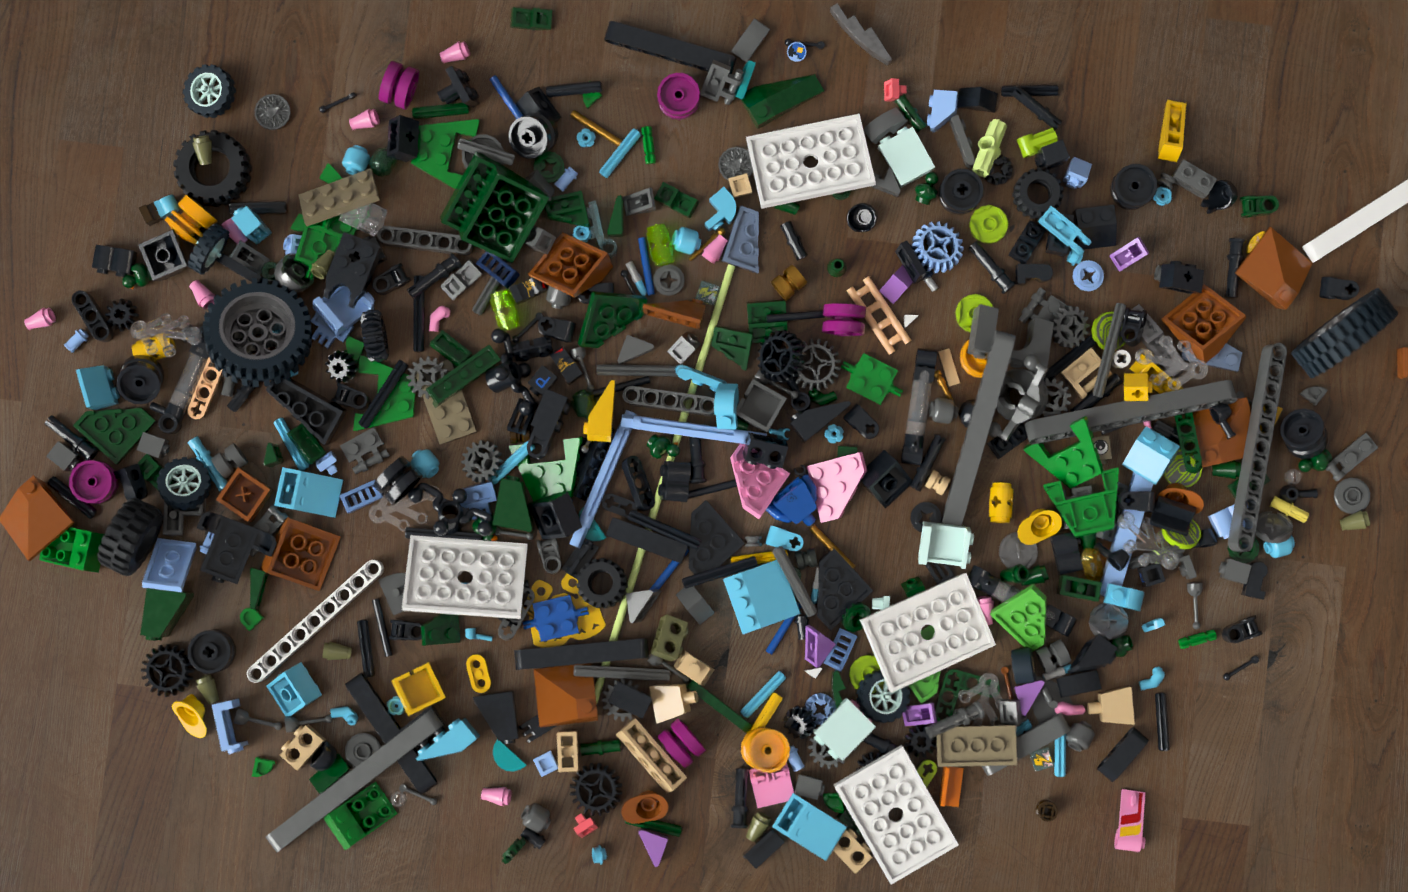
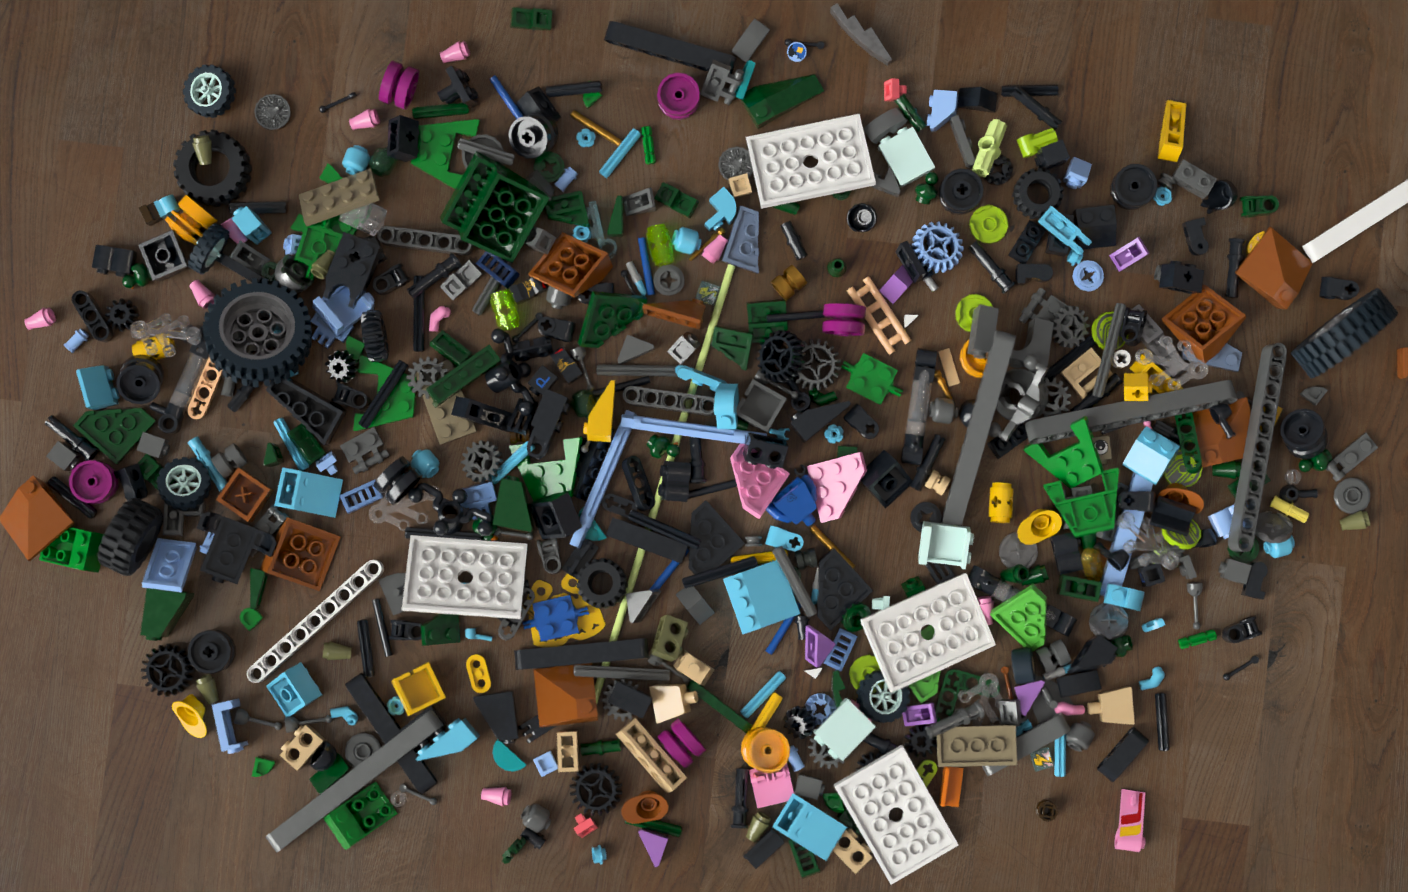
(481, 413): none -> black slope
(804, 874): none -> dark green slope
(1194, 236): none -> black leg

